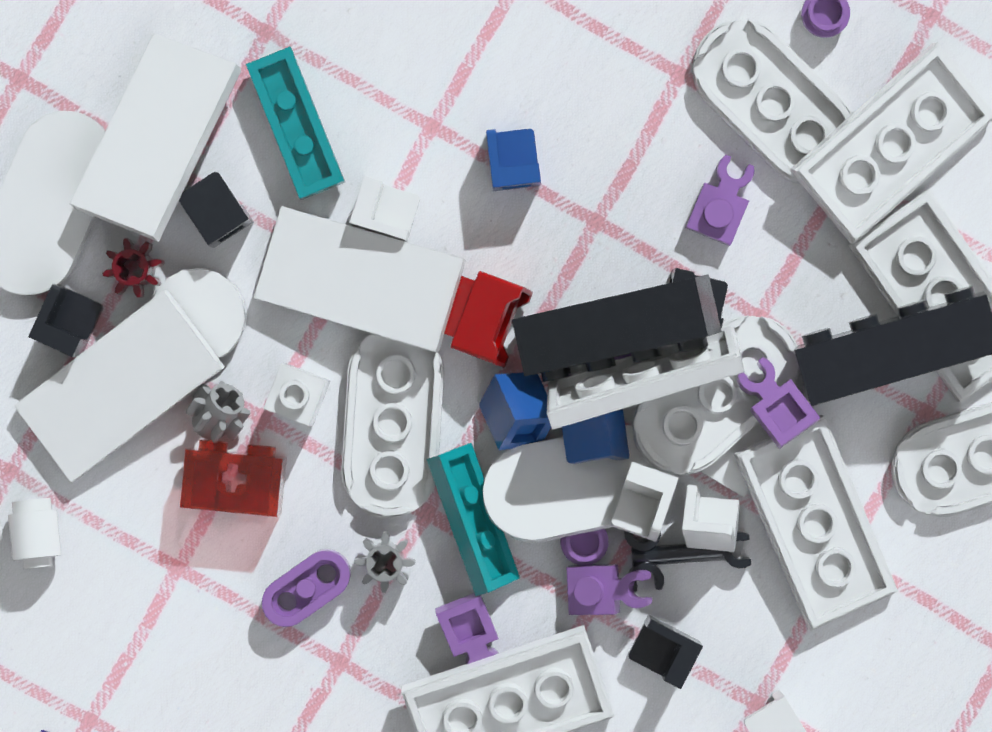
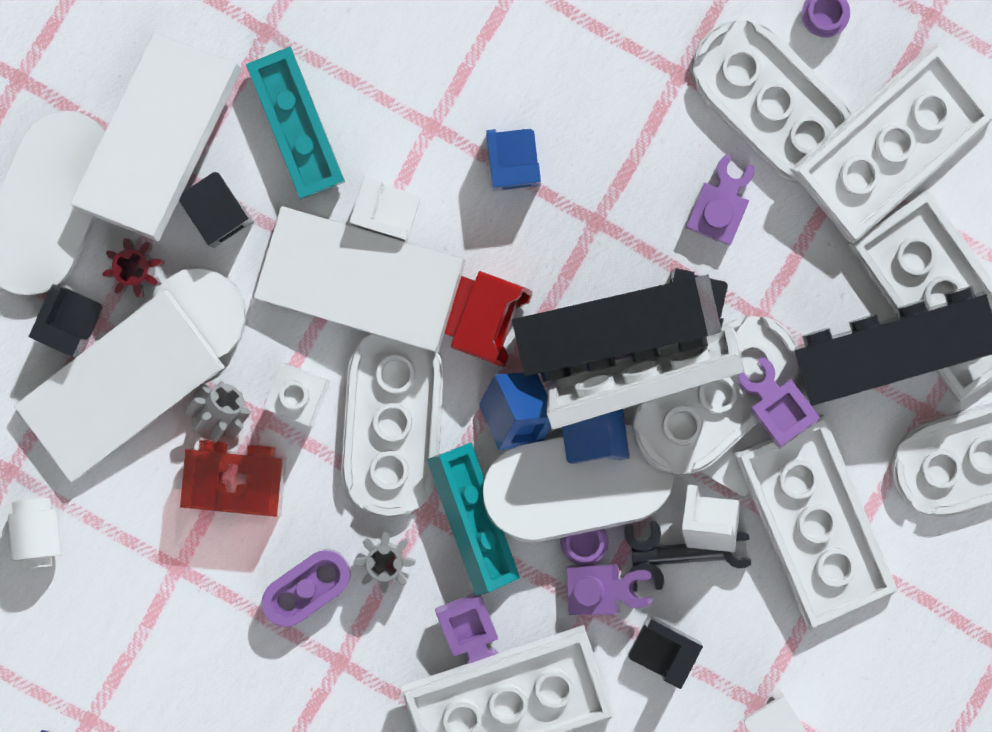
(644, 501): white panel -> none

